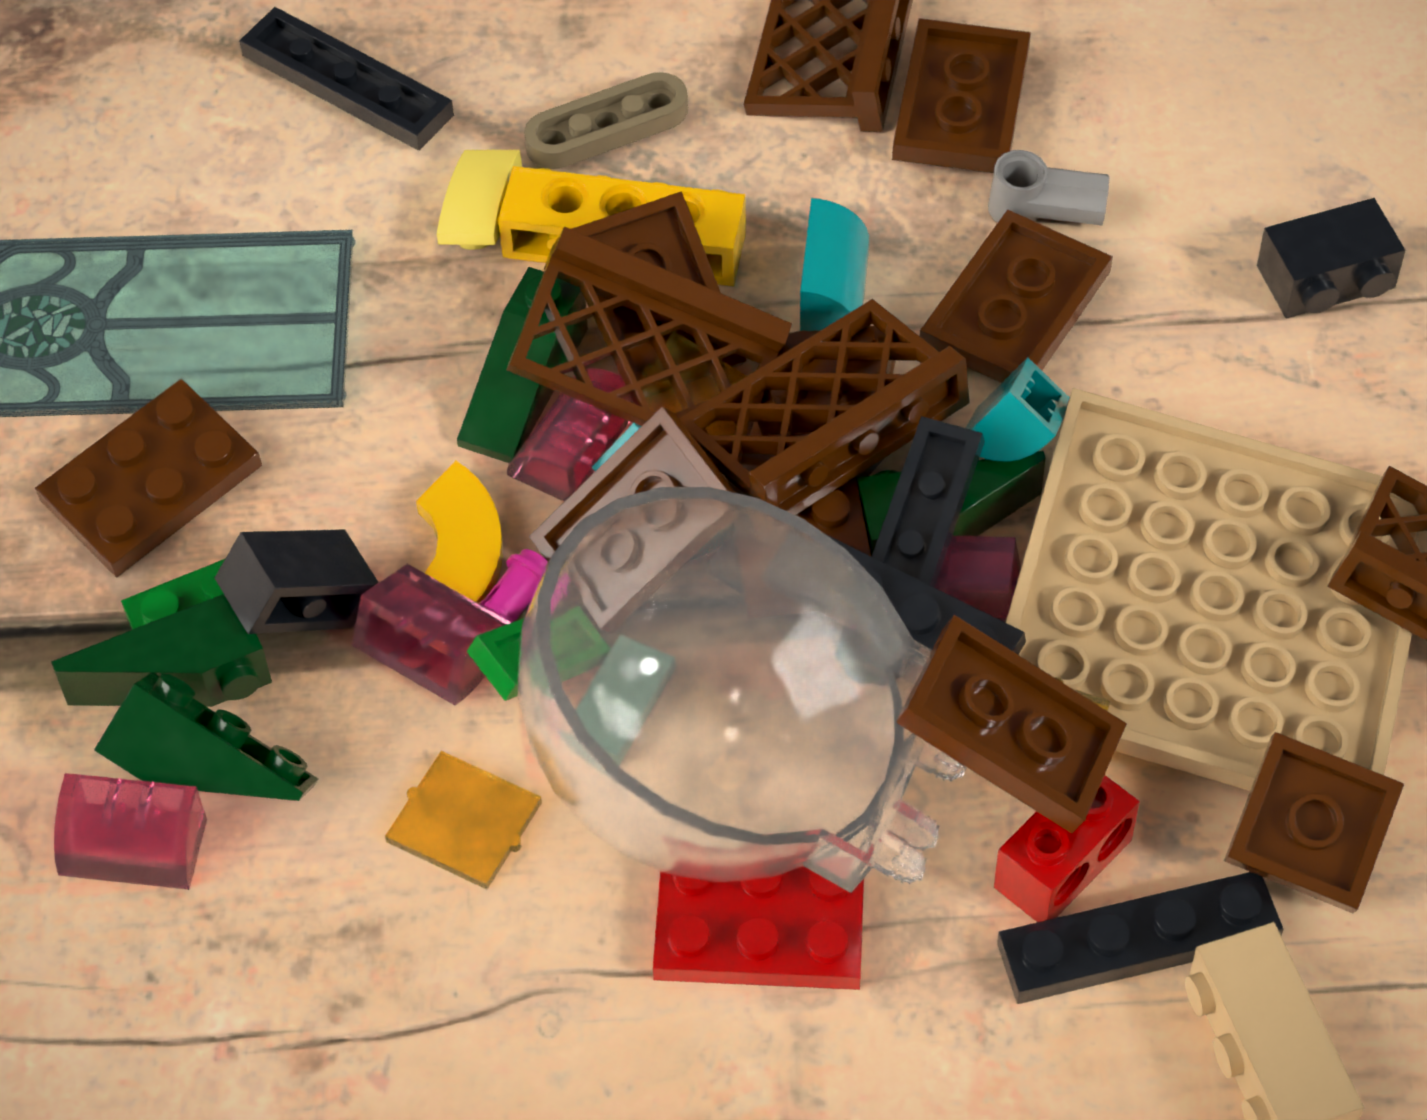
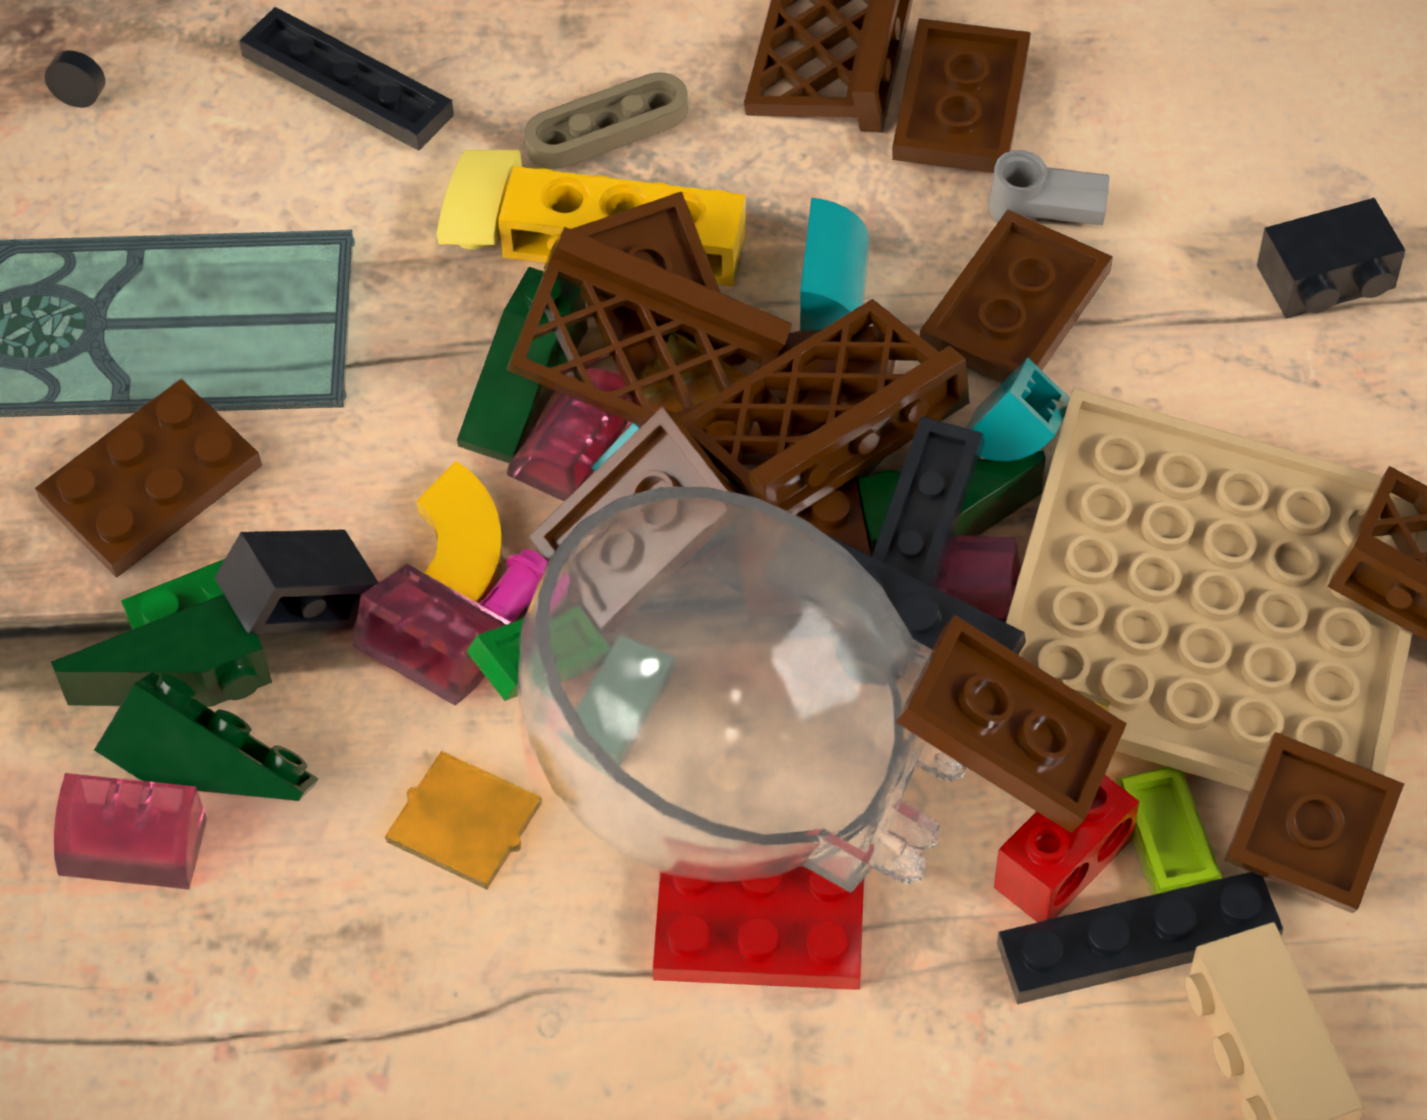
(75, 78): none -> black tile
(1169, 831): none -> lime tile

